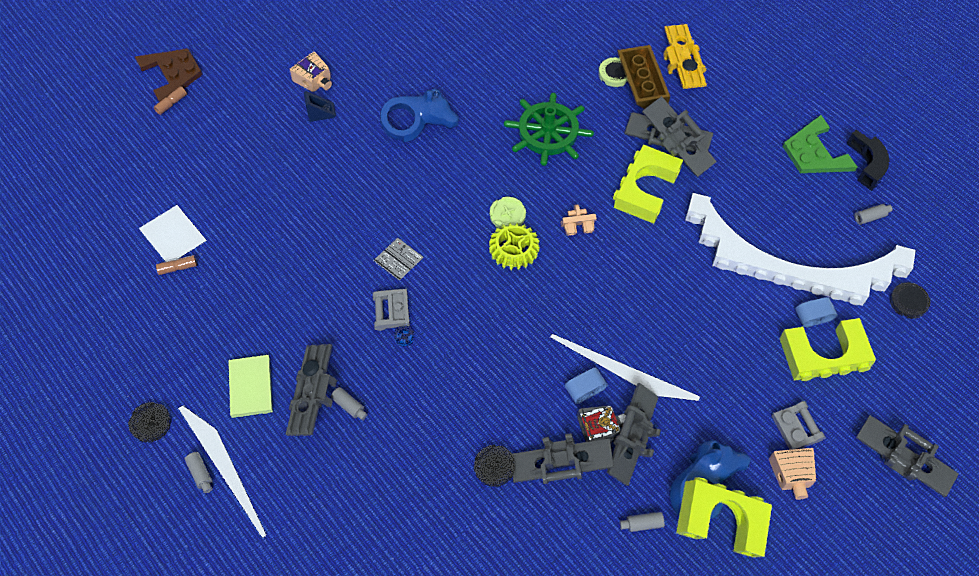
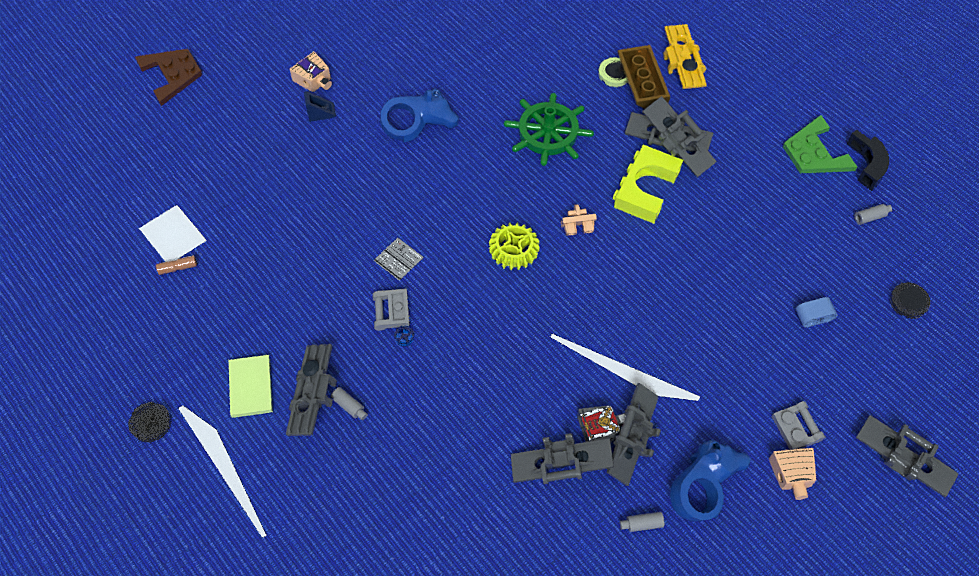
(172, 98): nougat piece -> none
(199, 471): light grey cylinder -> none
(494, 465): clear smoke tile -> none
(507, 211): yellowish green tile -> none
(586, 385): medium blue beam -> none
(750, 513): neon yellow arch -> none
(807, 364): neon yellow arch -> none
(844, 284): white arch -> none

